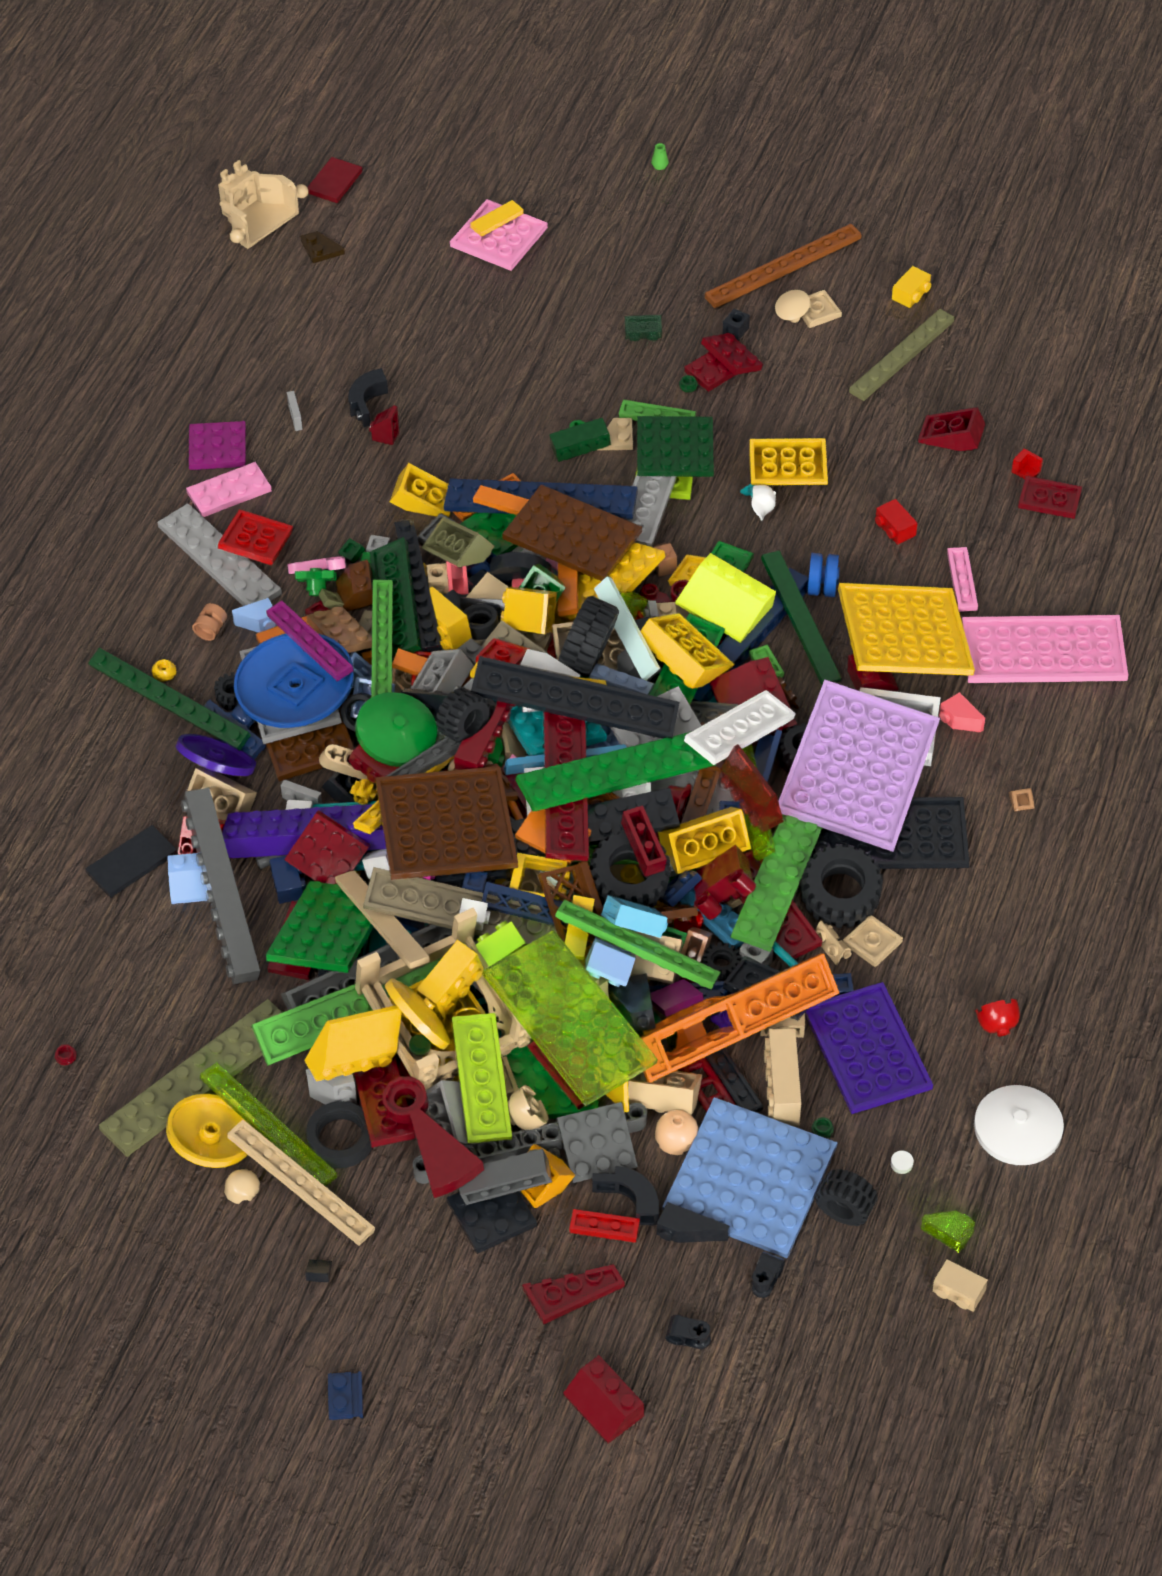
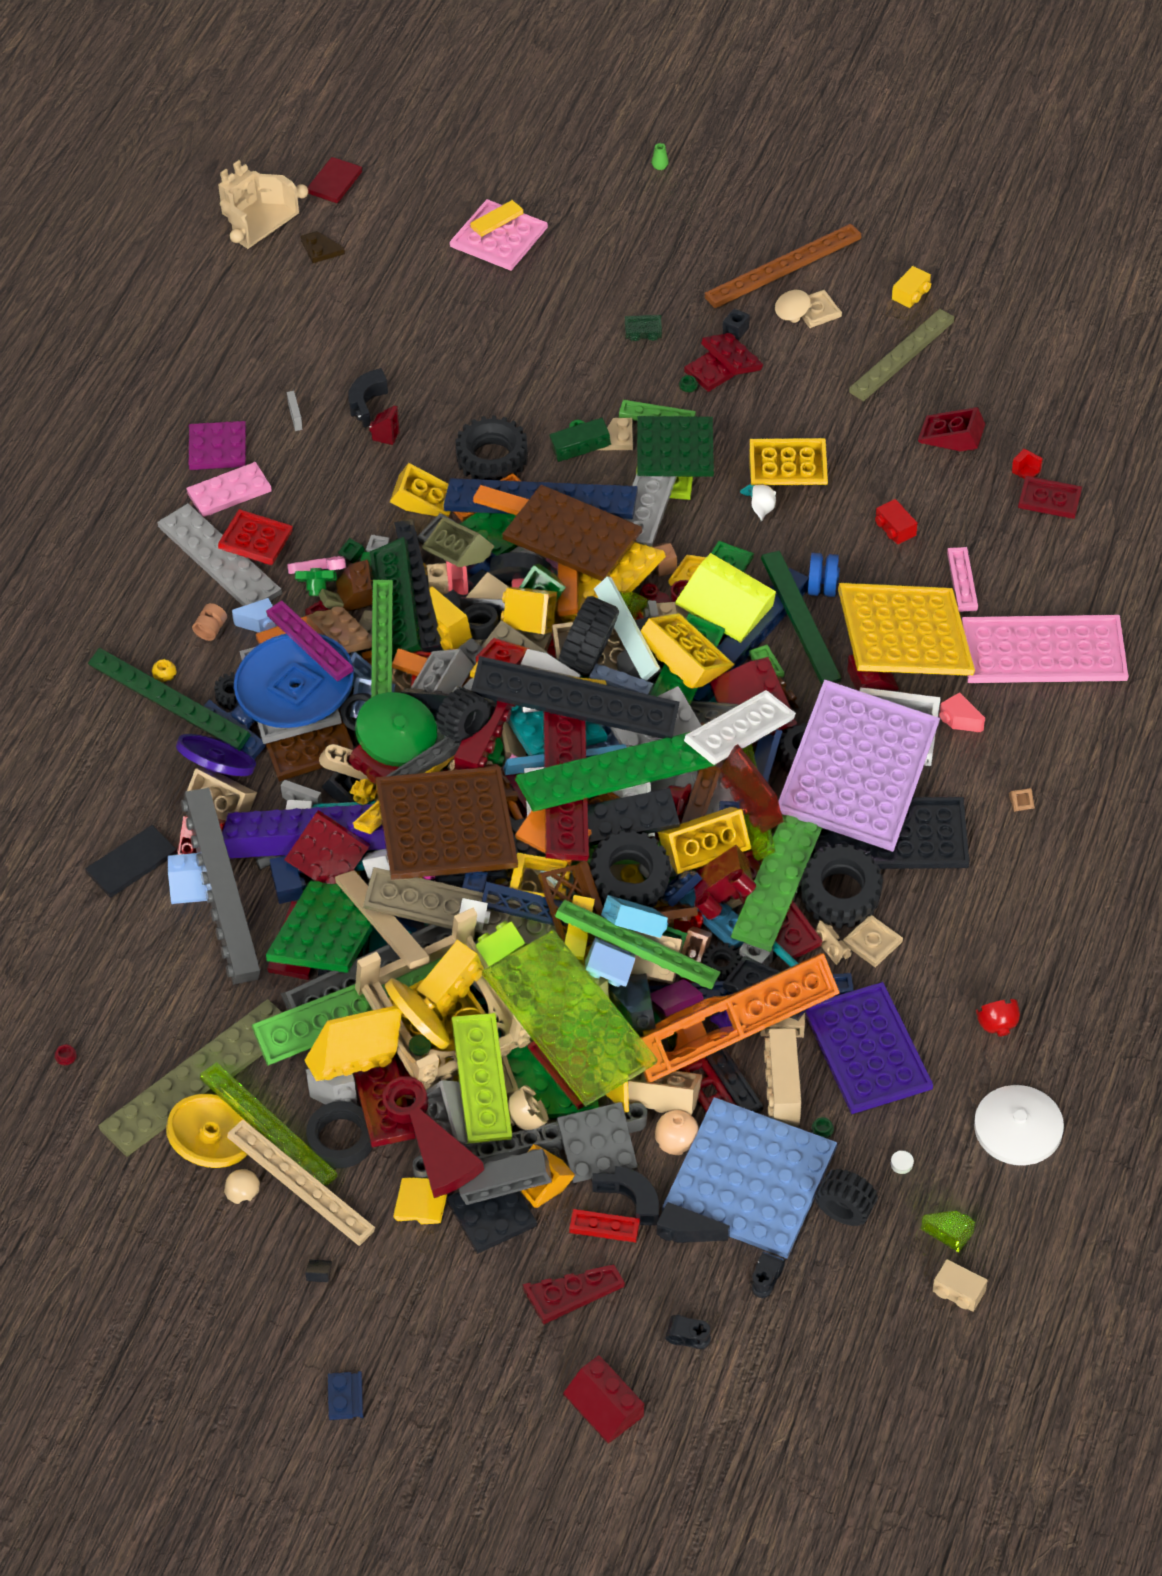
(417, 1202): none -> yellow slope
(491, 432): none -> black tyre
(643, 841): dark red brick -> none

